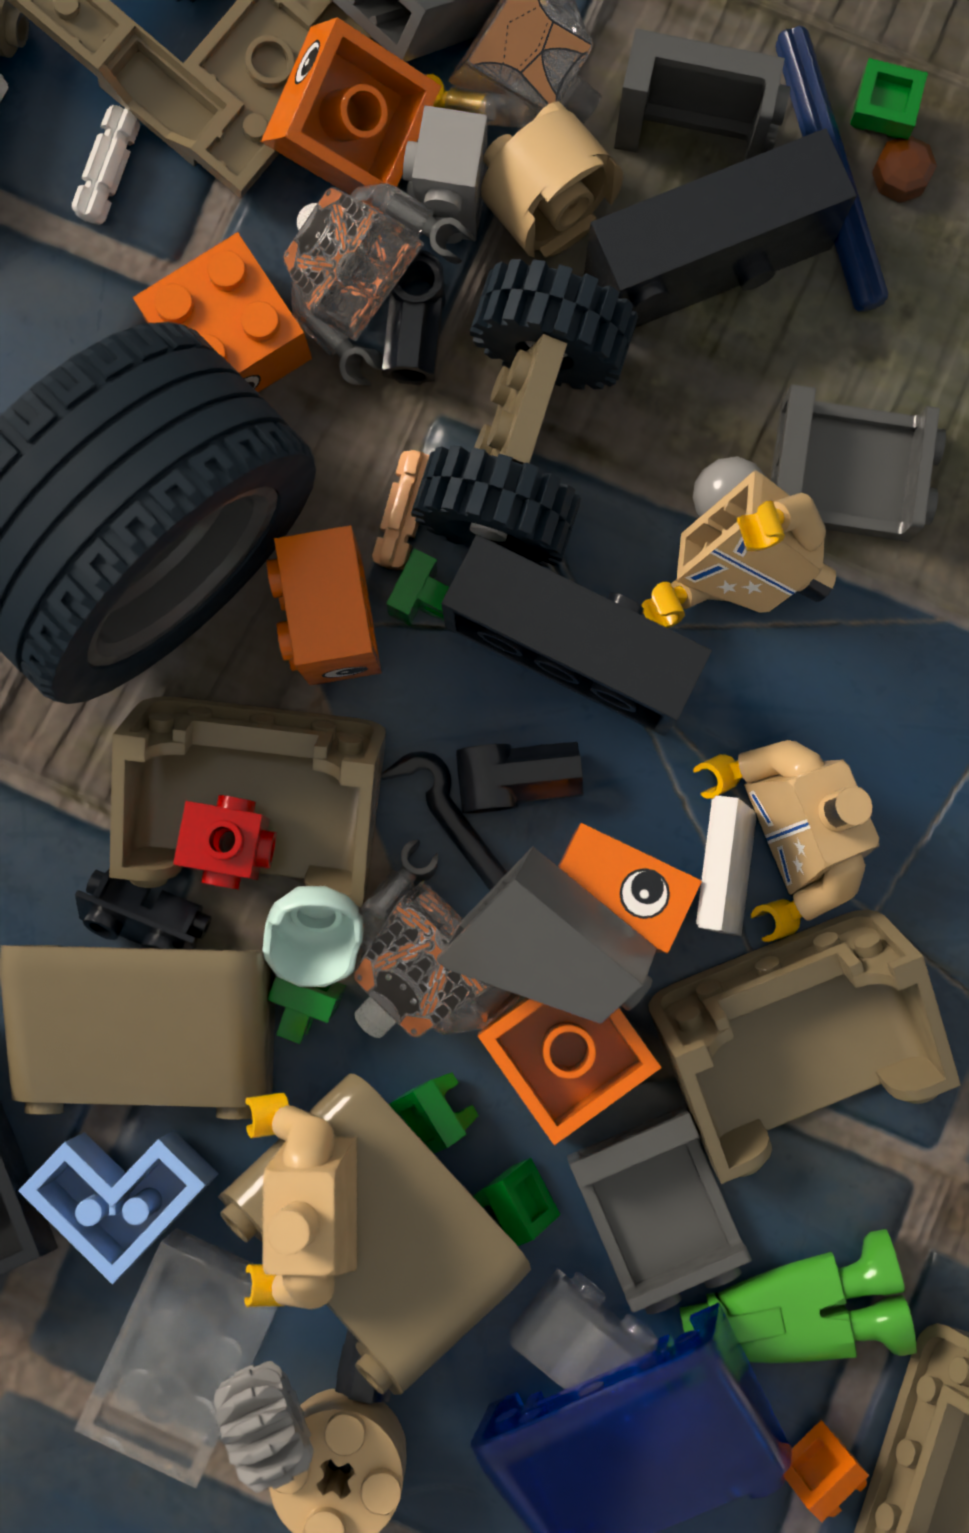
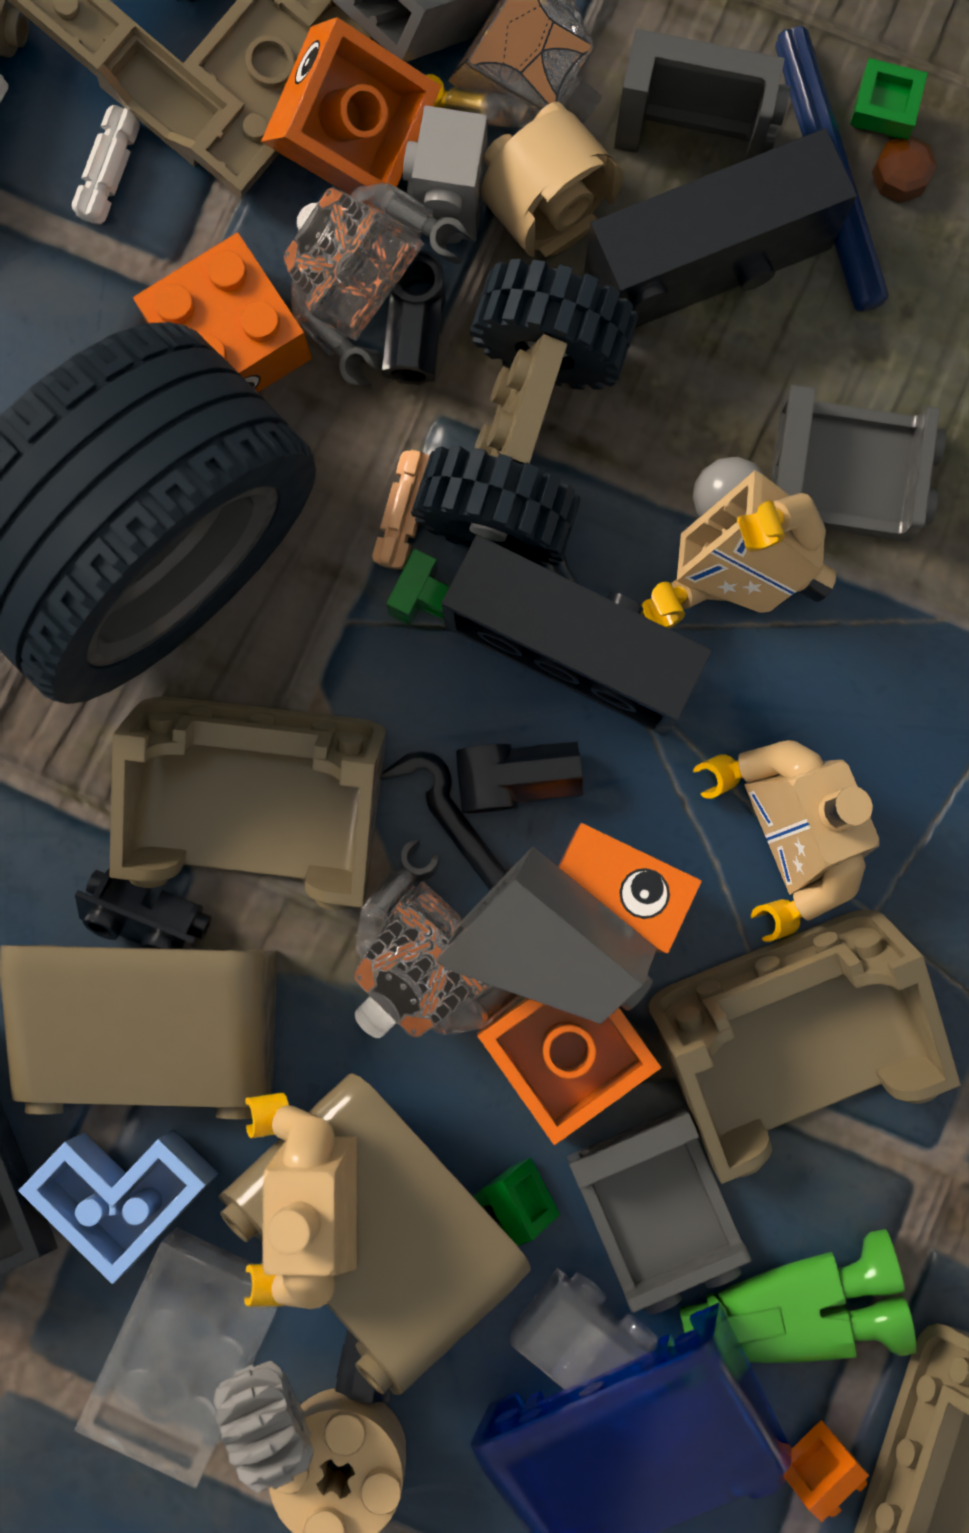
(203, 835): red brick -> none
(304, 1005): green tile -> none
(313, 936): light aqua hair -> none
(326, 606): orange brick -> none
(430, 1115): green tile -> none
(726, 866): white tile -> none

